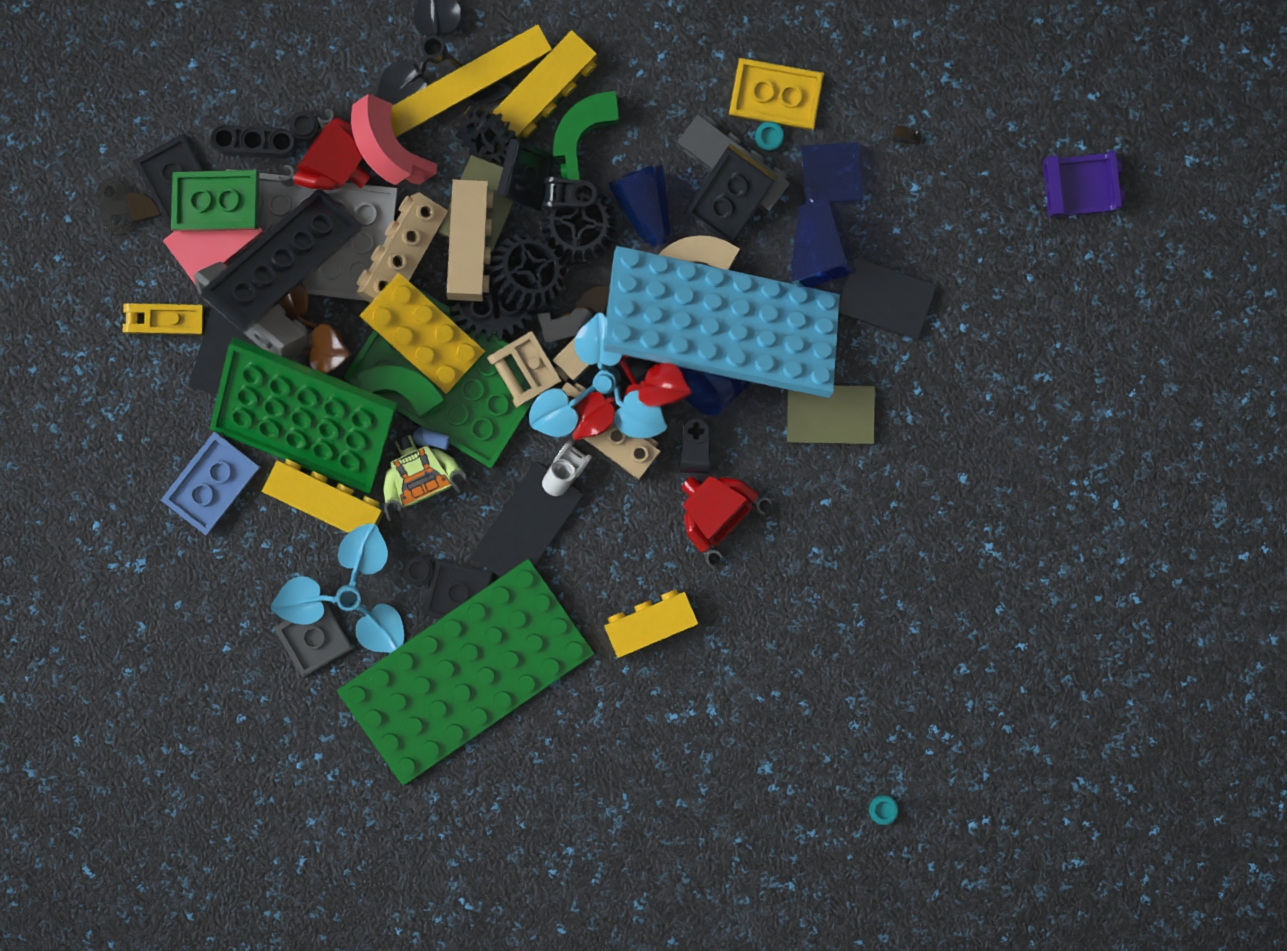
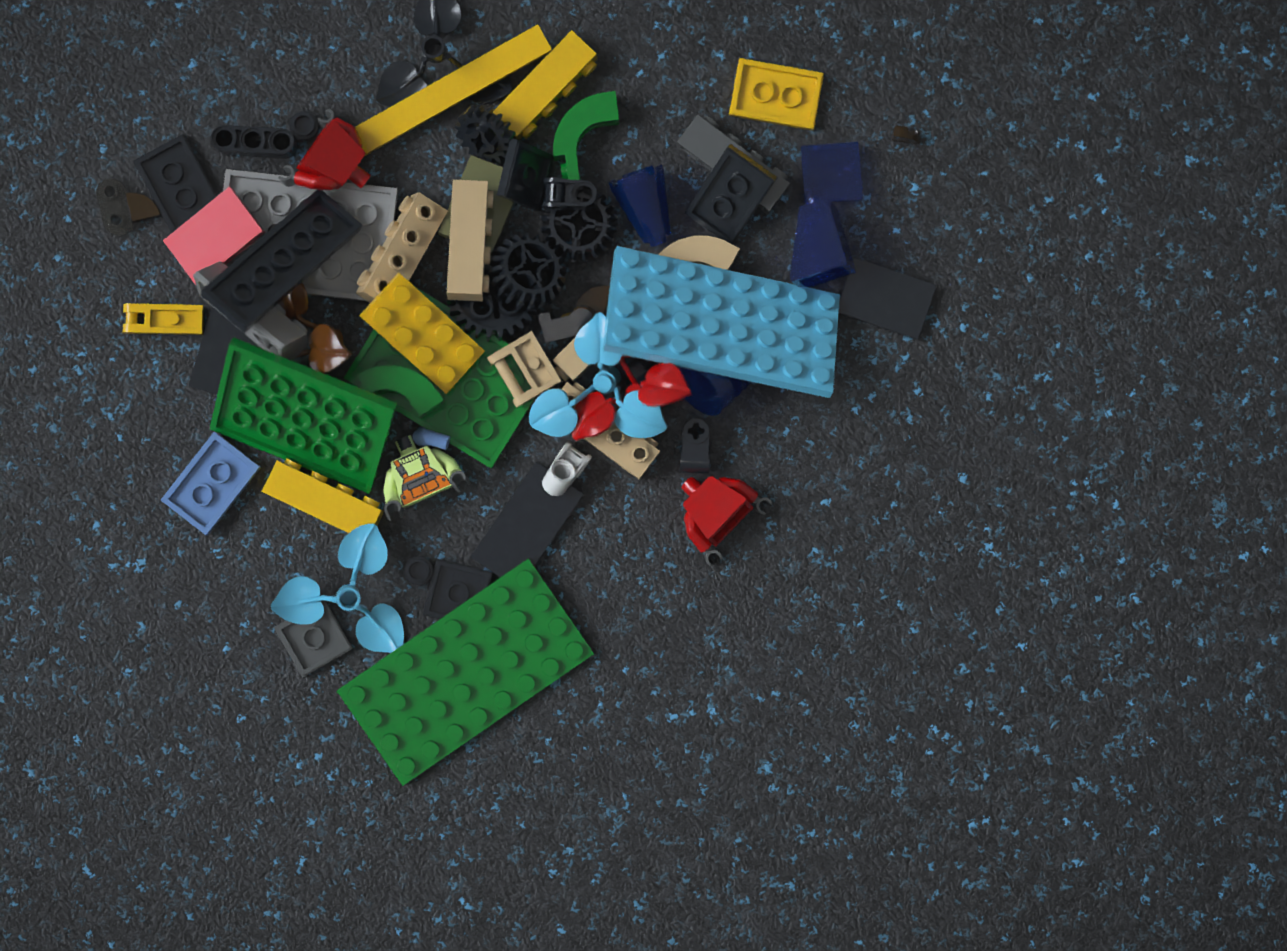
(215, 200): green plate -> none
(380, 147): coral arch -> none
(650, 623): yellow brick -> none
(769, 136): teal tile -> none
(840, 419): olive tile -> none
(883, 809): teal tile -> none
(1083, 184): dark purple panel -> none

